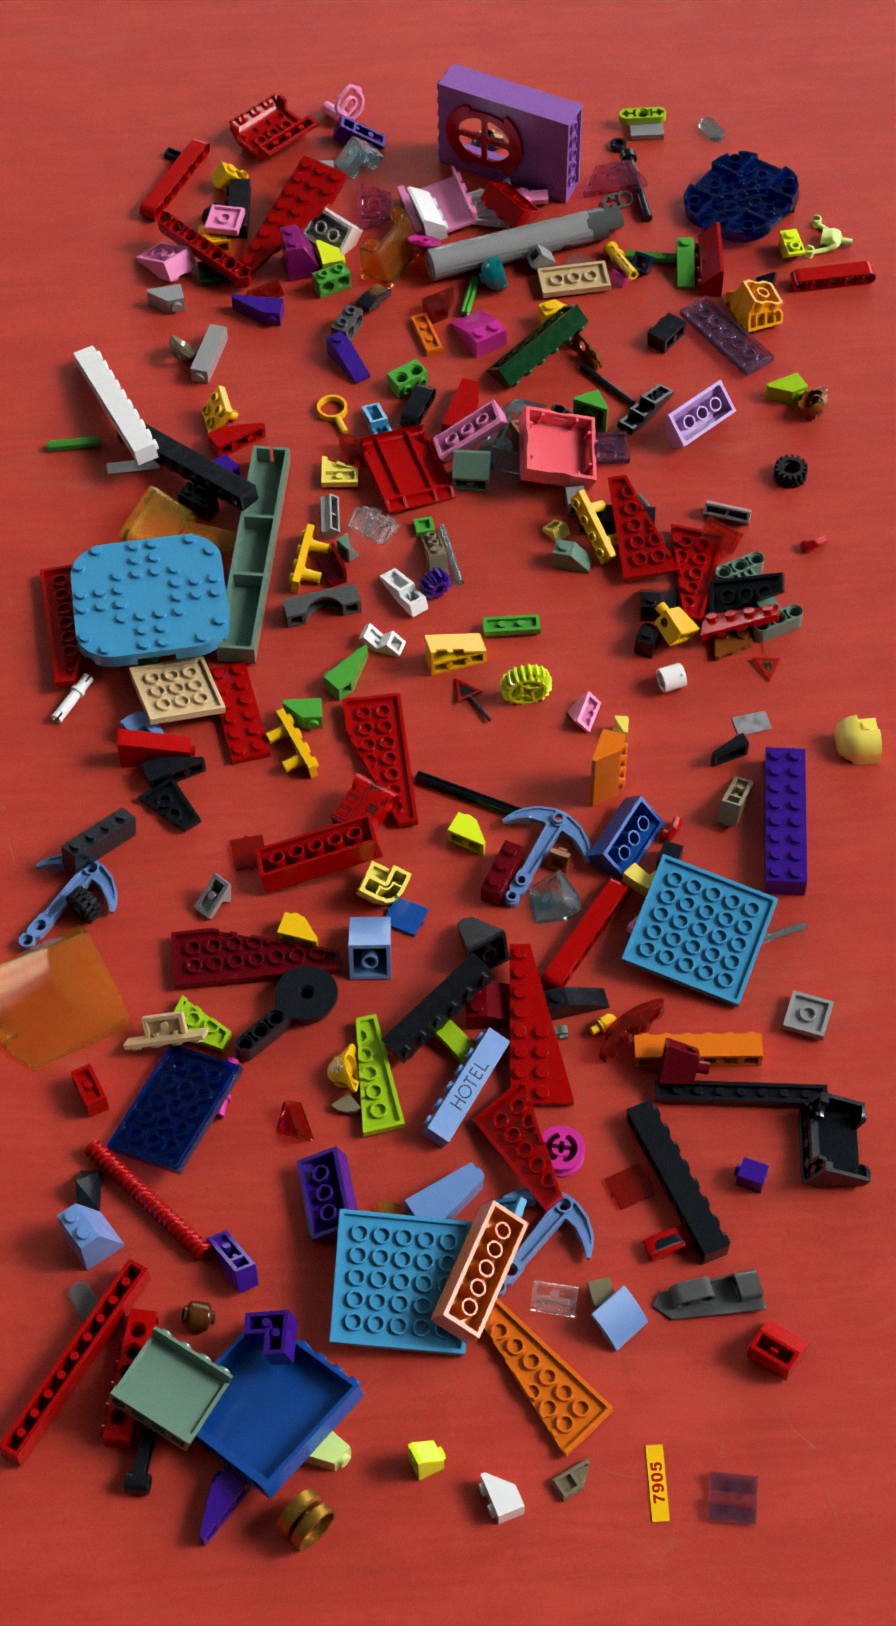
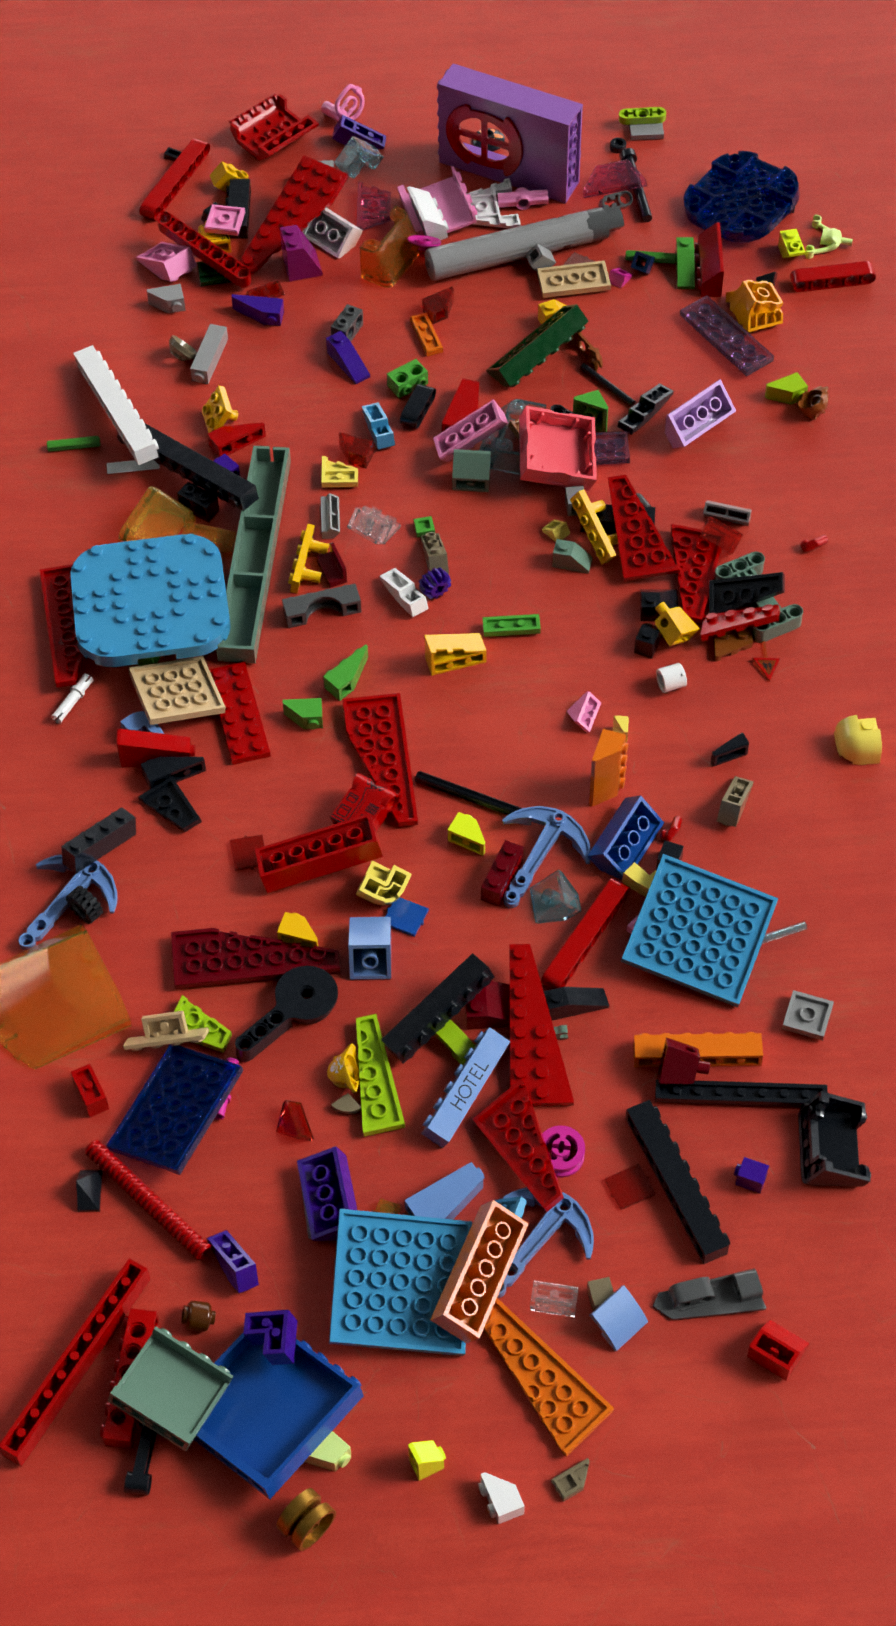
(83, 1299): clear light blue tile -> none
(89, 1234): medium blue slope -> none
(215, 893): light grey slope -> none
(224, 1496): dark purple slope -> none
(294, 735): yellow plate -> none
(328, 254): neon yellow slope -> none
(331, 280): bright green brick -> none
(333, 418): yellow piece -> none
(345, 549): sand green slope -> none
(371, 298): black slope -> none
(386, 643): white slope -> none
(406, 468): red piece -> none
(451, 555): clear light blue piece -> none
(466, 691): piece -> none
(469, 295): bright green axle -> none
(480, 332): dark pink slope -> none
(484, 941): black slope -> none
(493, 274): teal cylinder -> none
(509, 204): red slope -> none
(525, 684): neon yellow gear -> none
(558, 859): dark orange tile -> none
(602, 1024): yellow cylinder -> none
(617, 257): yellow pin -> none
(633, 1022): clear red slope -> none
(657, 1483): yellow sticker -> none
(666, 332): black brick -> none
(667, 1242): red slope -> none
(711, 129): clear light blue tile -> none
(733, 1497): slope -> none
(752, 723): flat silver sticker -> none
(785, 821): dark purple brick -> none
(792, 463): black tyre -> none

